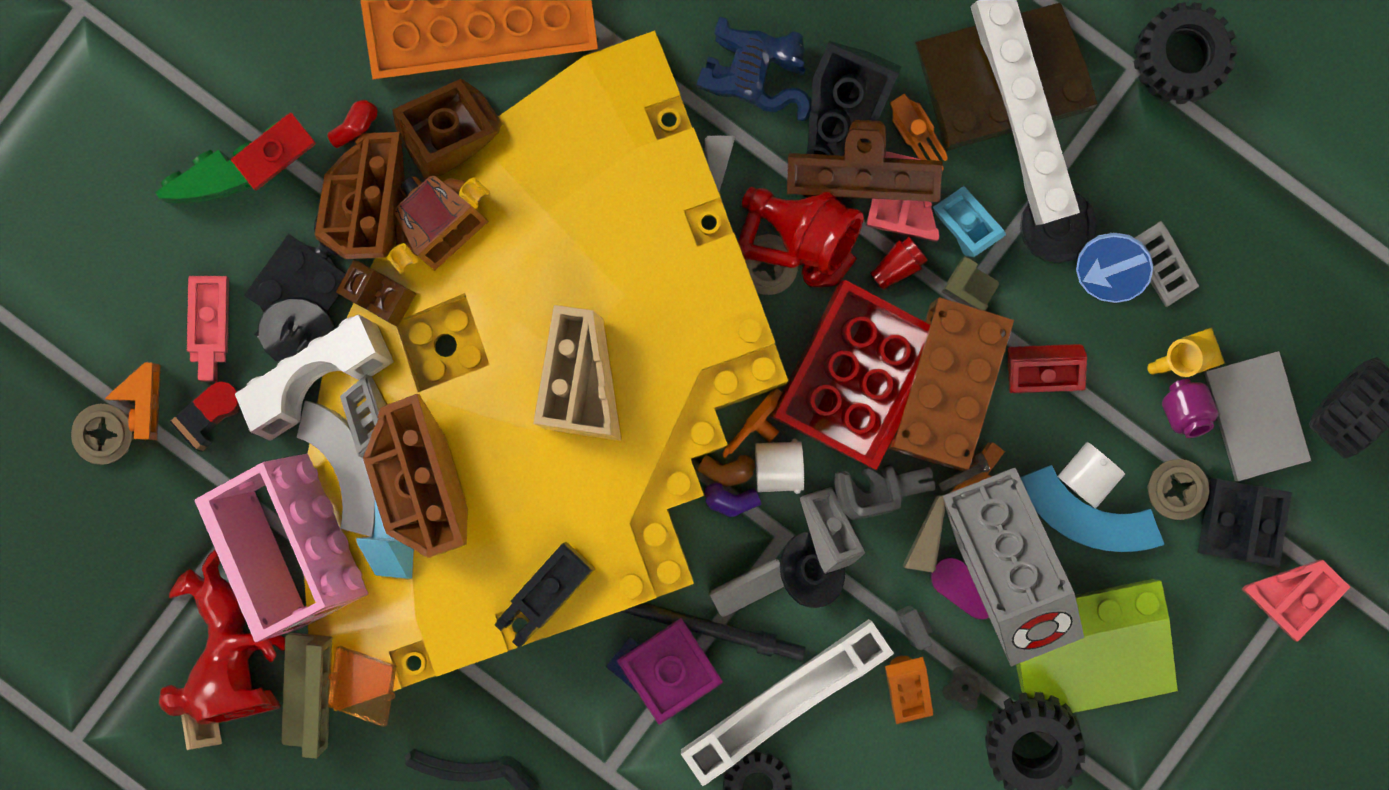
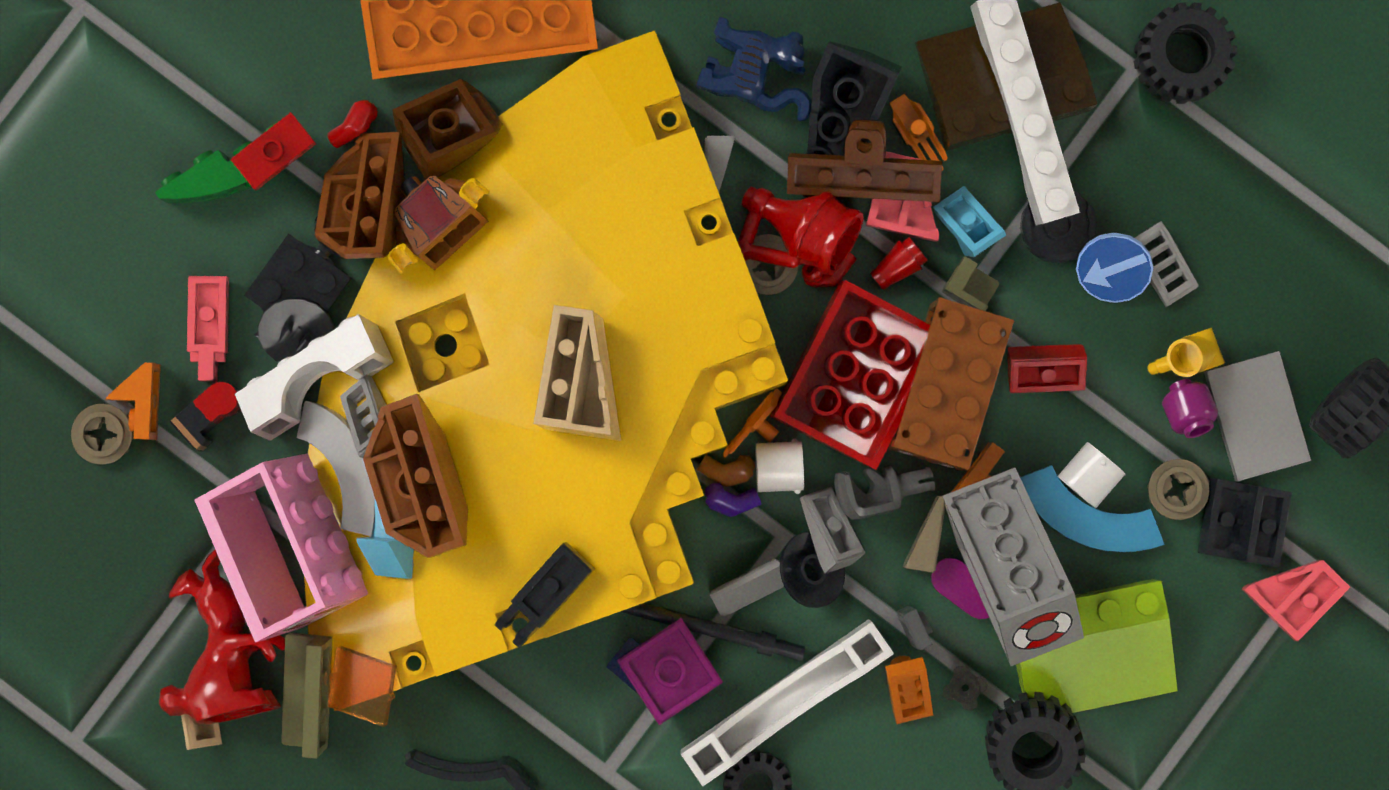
(376, 292): reddish brown slope -> none
(979, 466): clear smoke piece -> none

